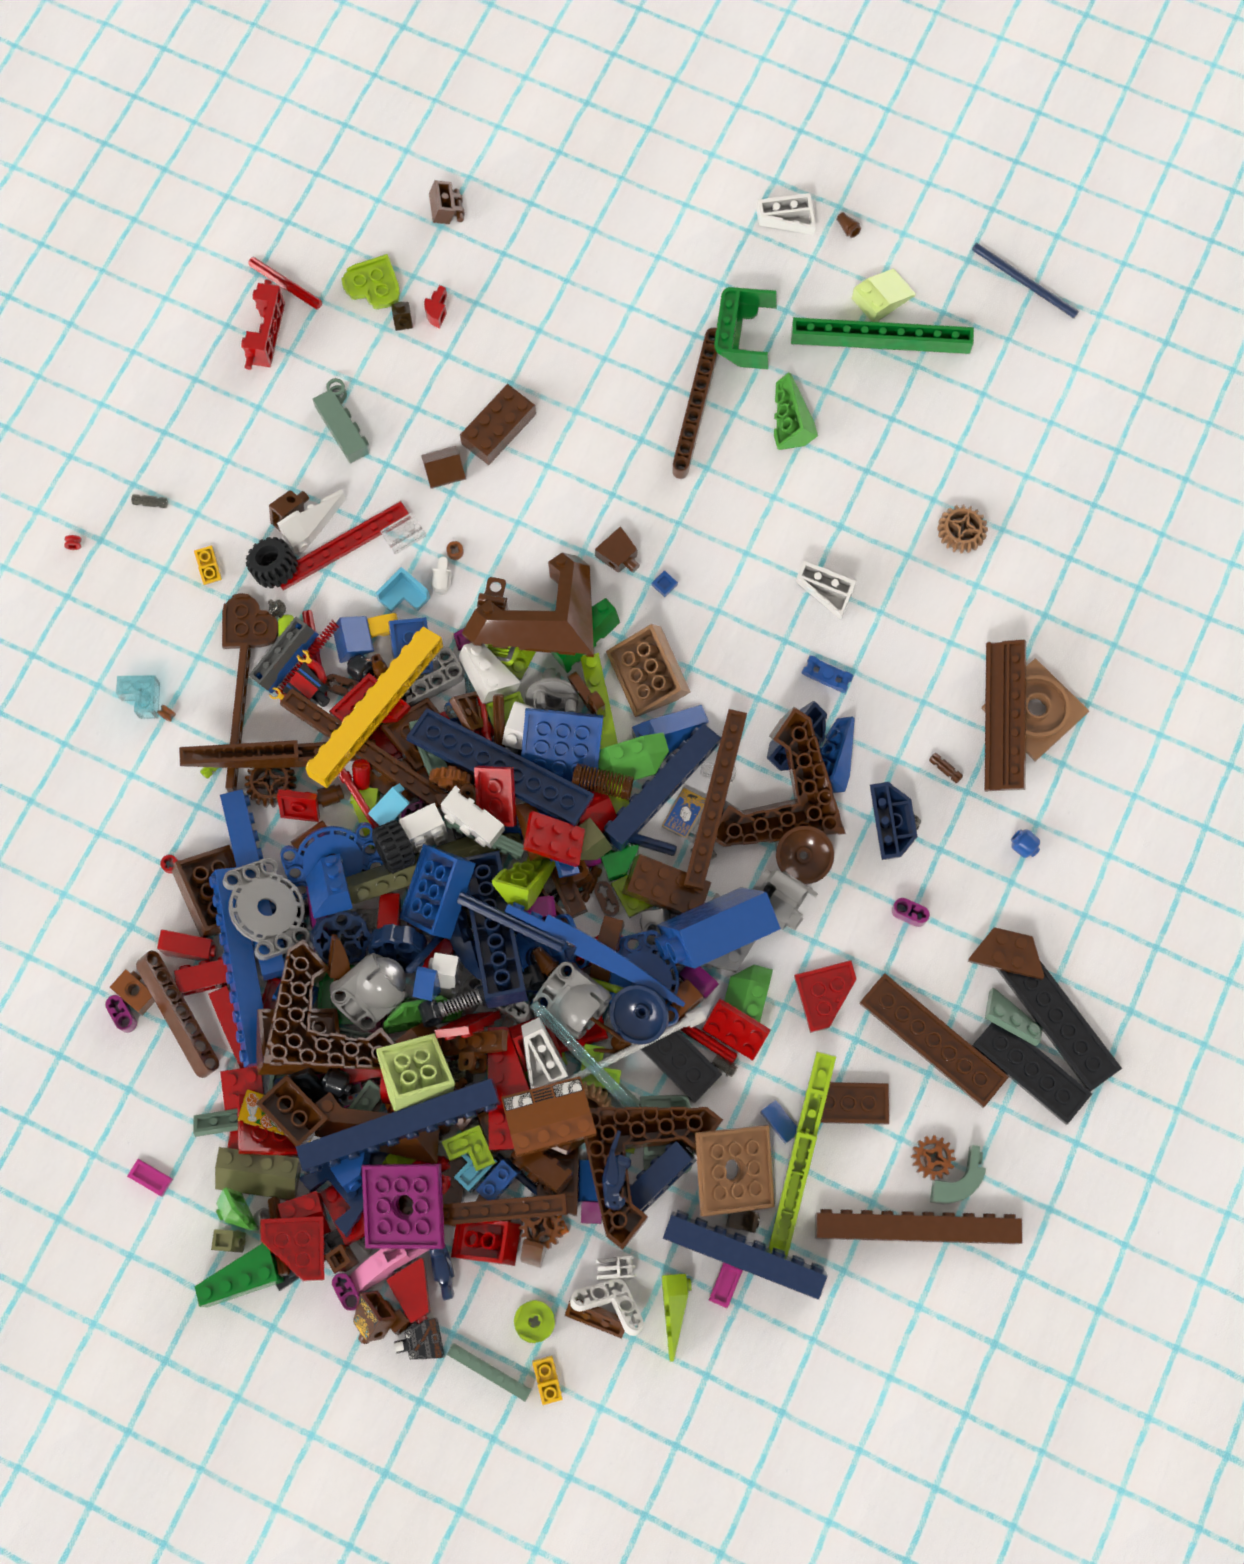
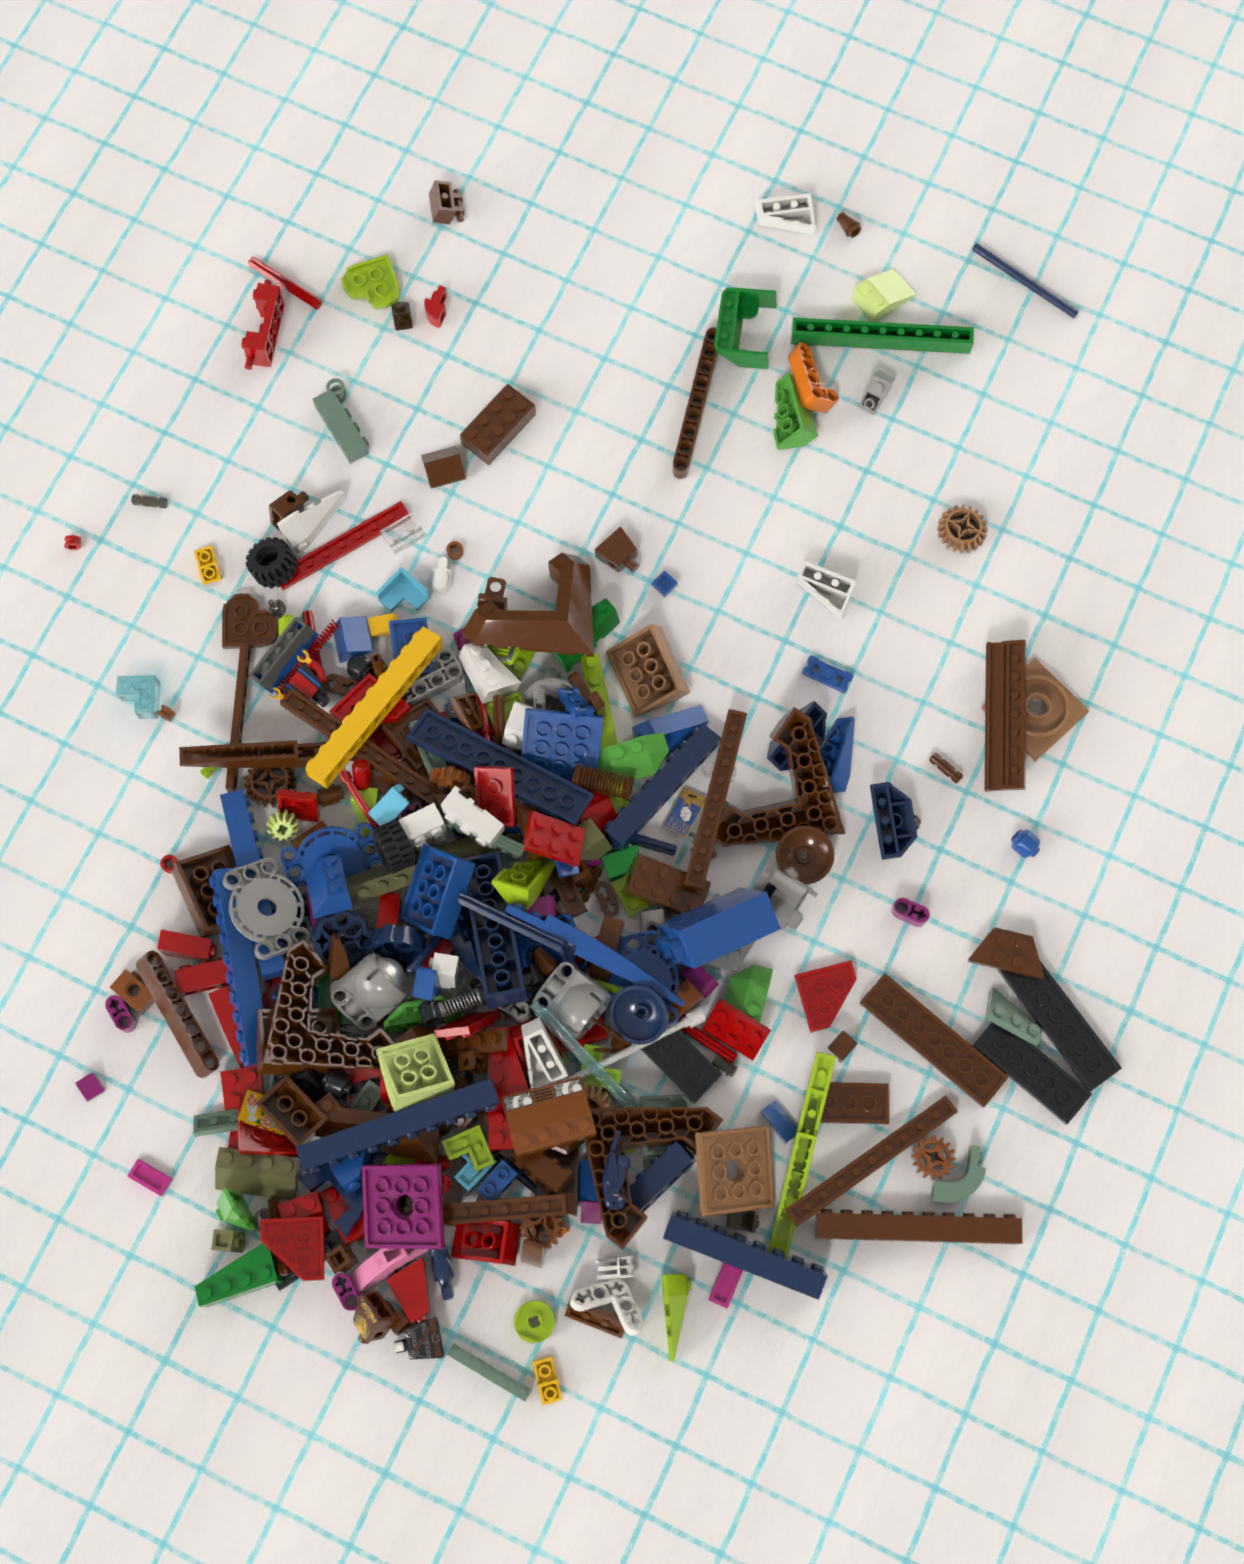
(90, 1086): none -> magenta slope
(283, 819): none -> yellowish green gear
(575, 702): none -> blue plate
(807, 381): none -> orange beam
(842, 1046): none -> reddish brown panel
(870, 1161): none -> reddish brown plate
(876, 392): none -> light grey slope

